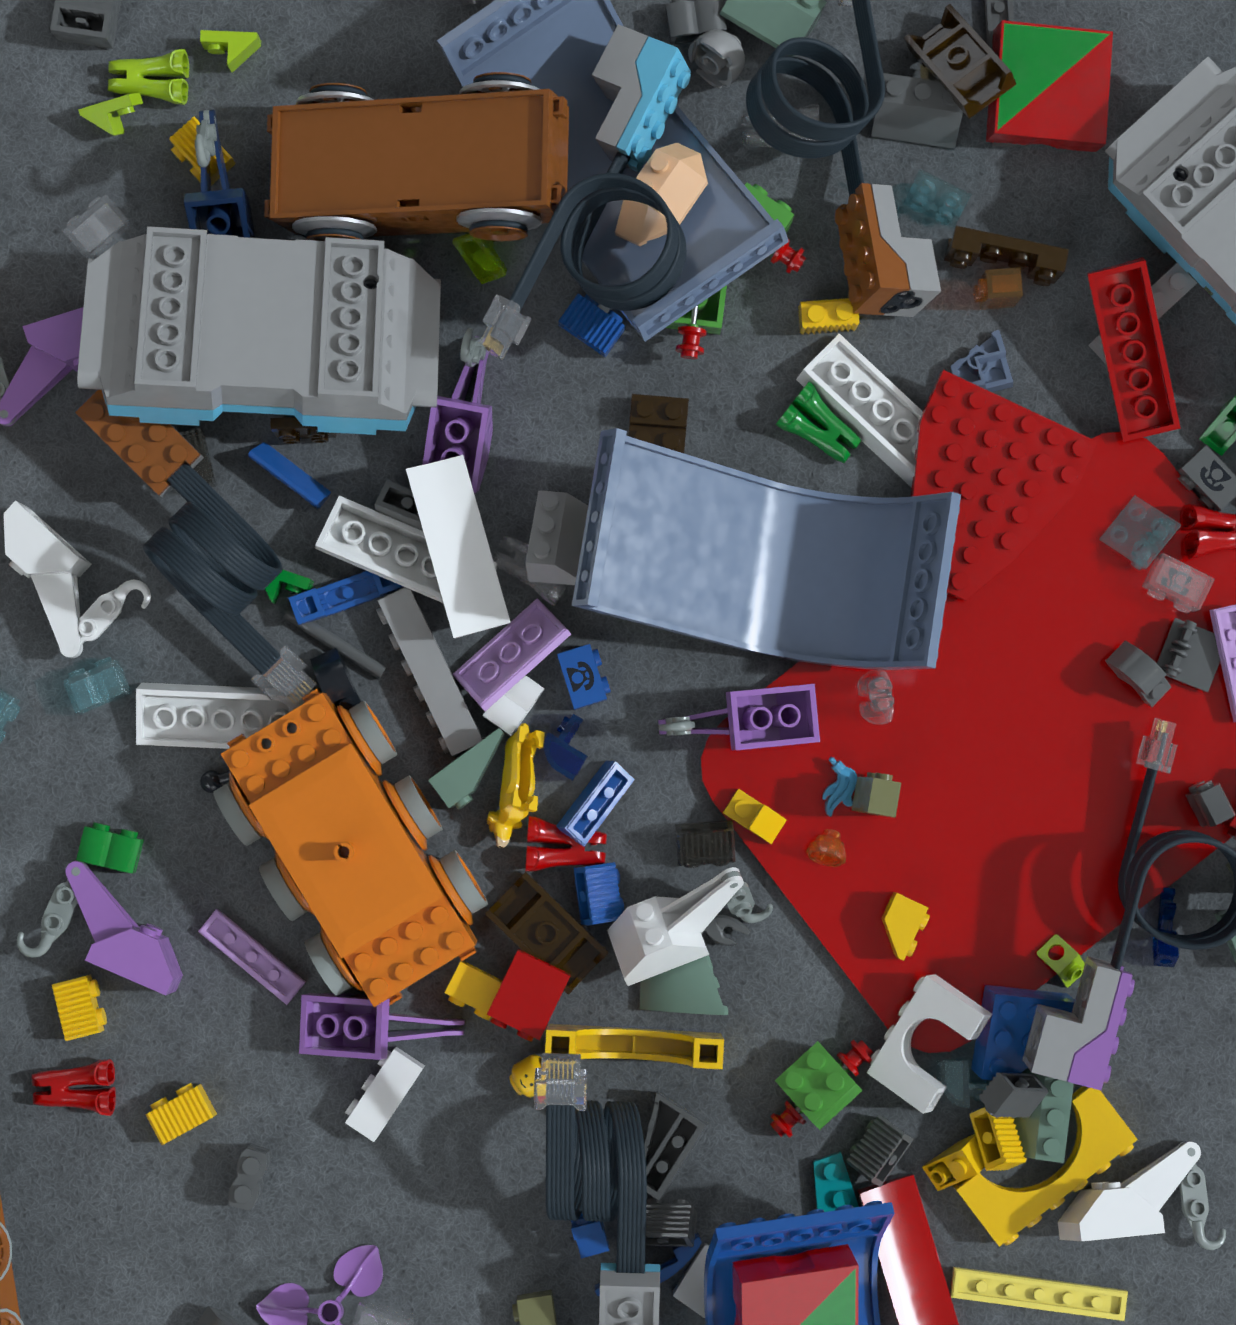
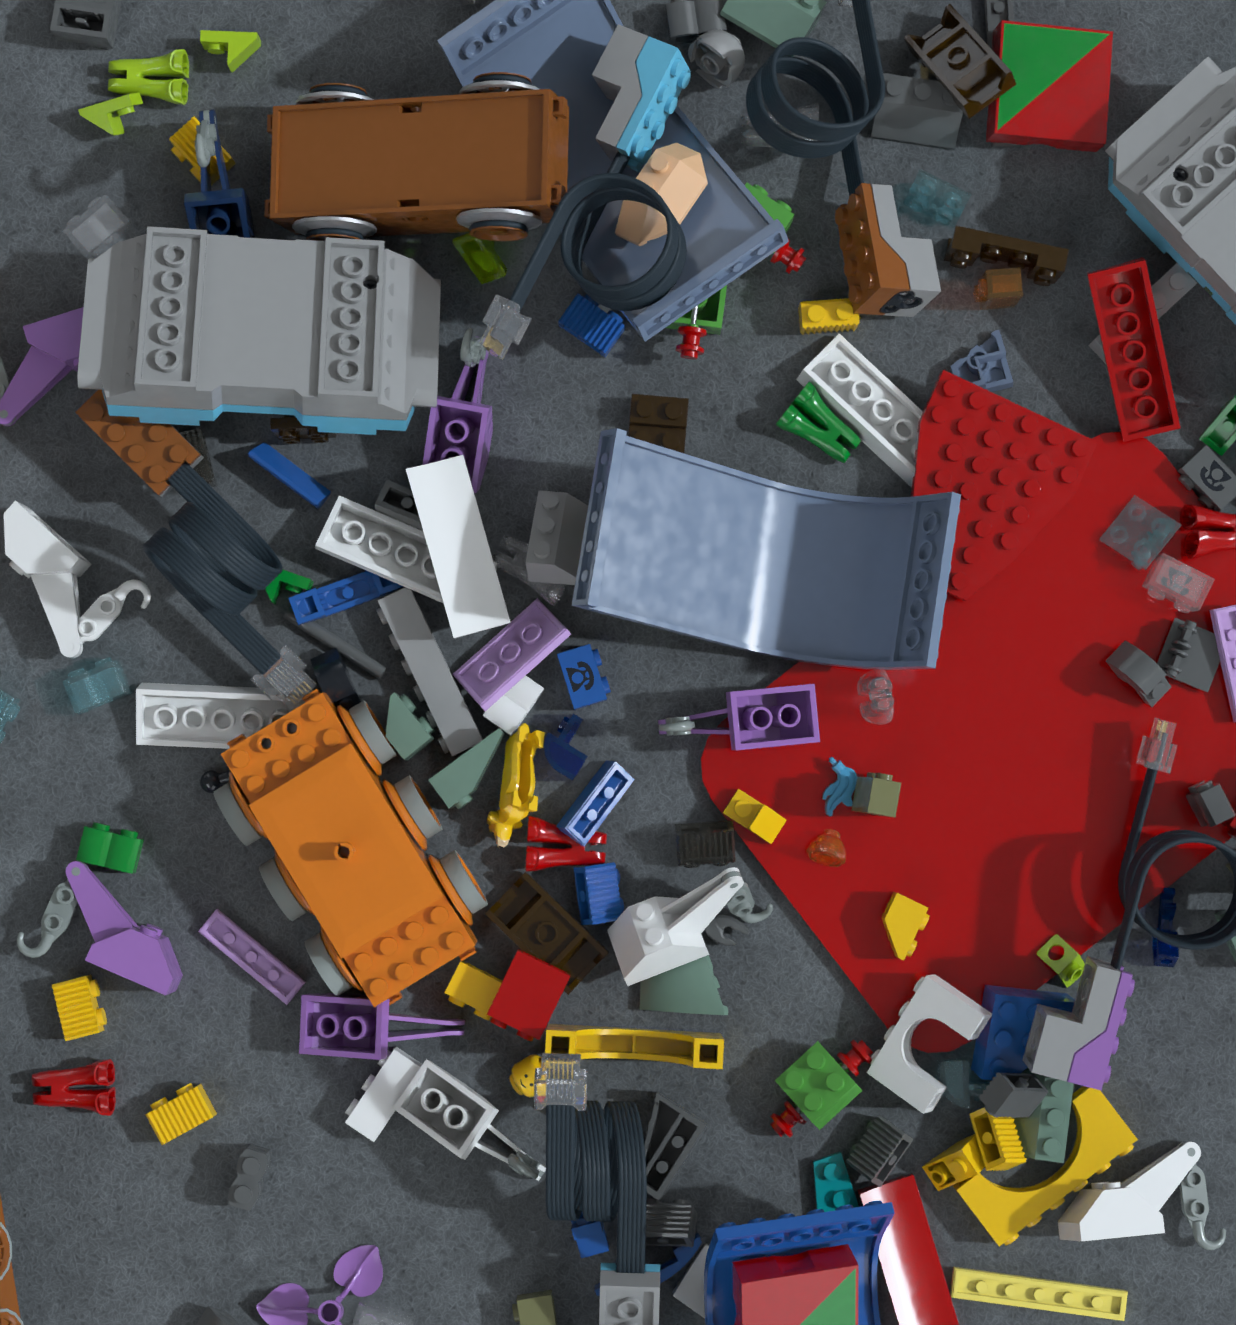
(404, 729): none -> sand green slope
(458, 1117): none -> white slope

